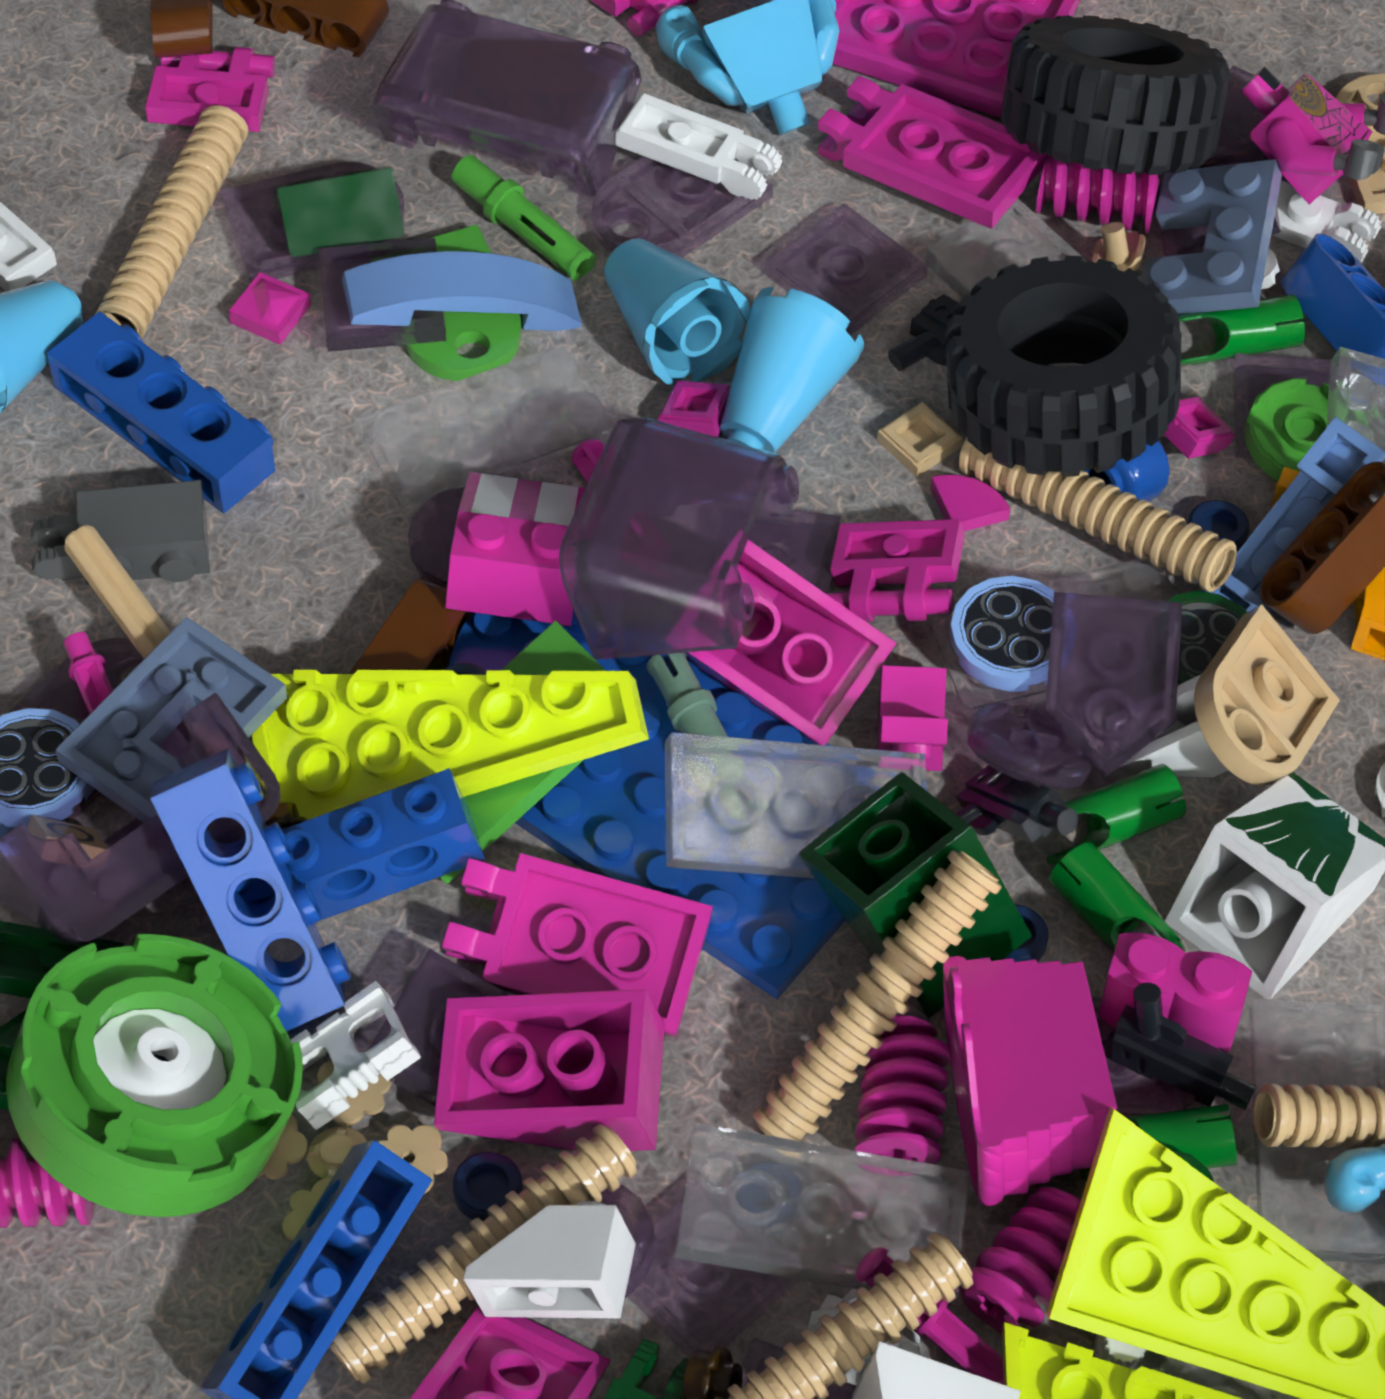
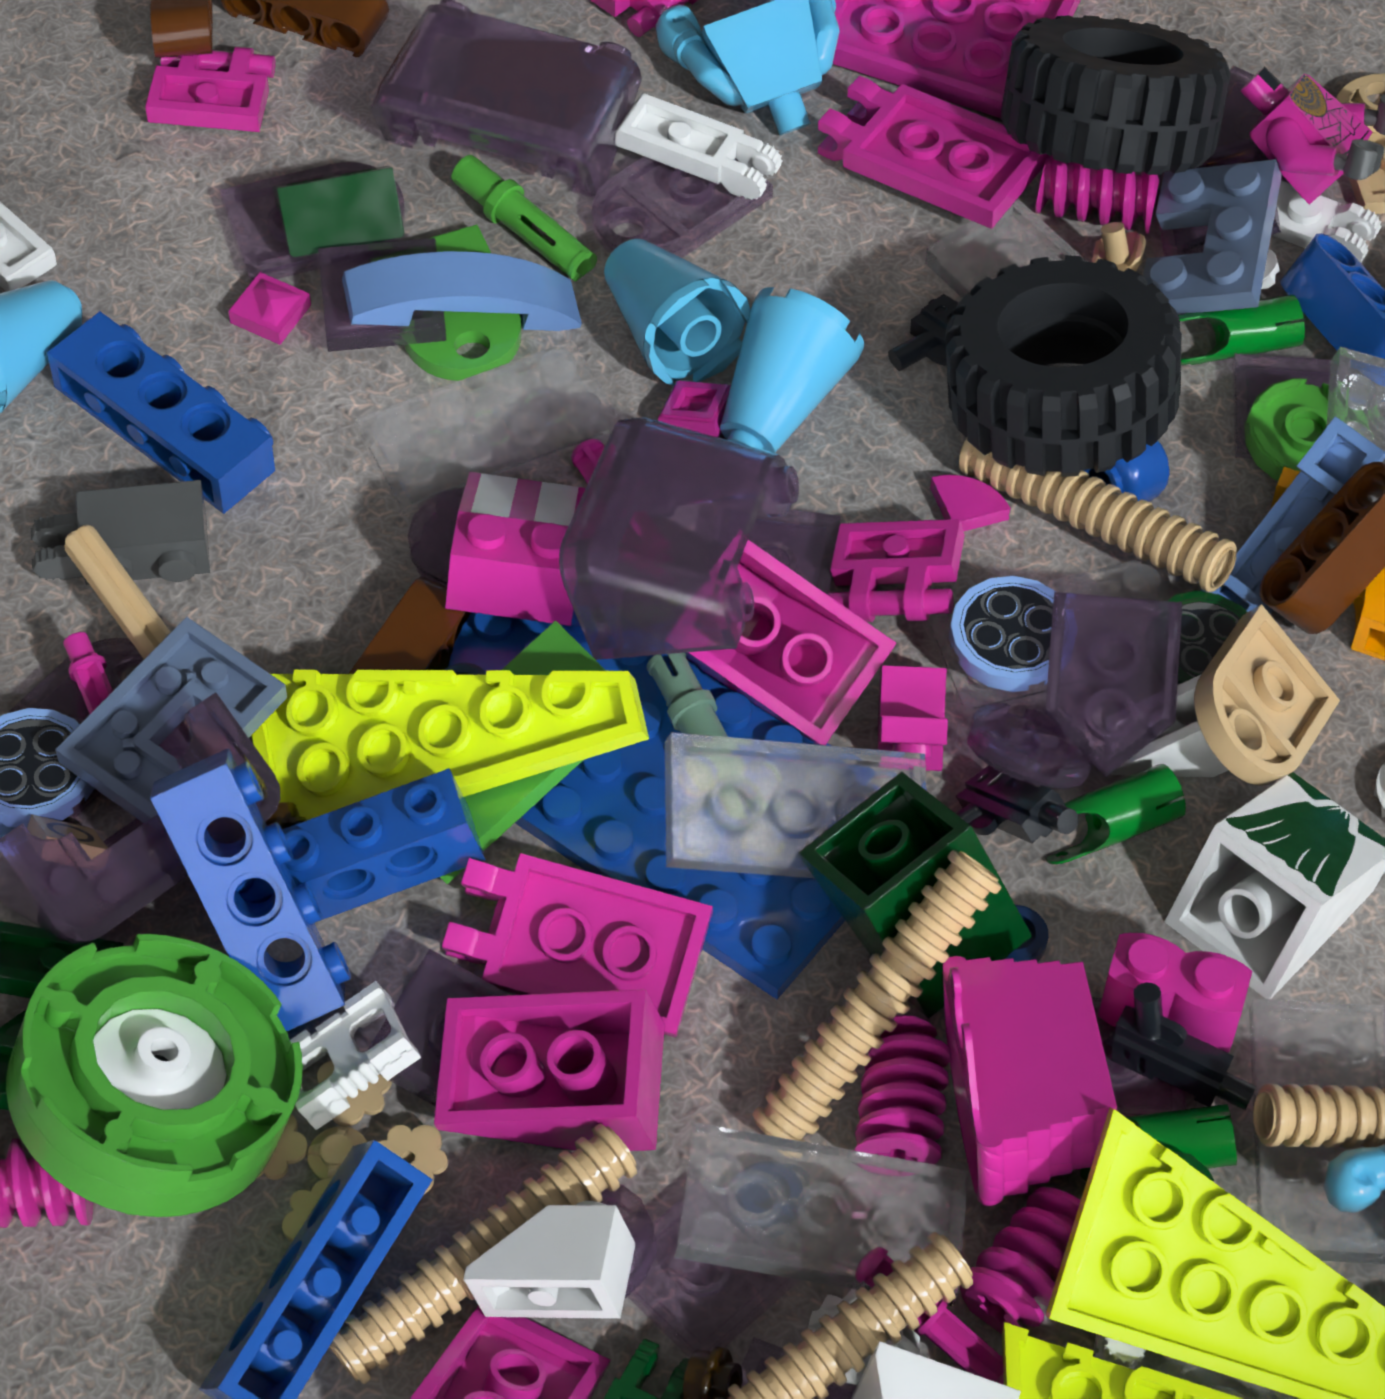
(175, 218): tan piece -> none
(484, 1182): dark blue tile -> none
(847, 266): clear purple tile -> none
(919, 439): tan tile -> none
(1104, 896): green piece -> none
(1198, 429): dark pink tile -> none
(1223, 519): dark blue tile -> none

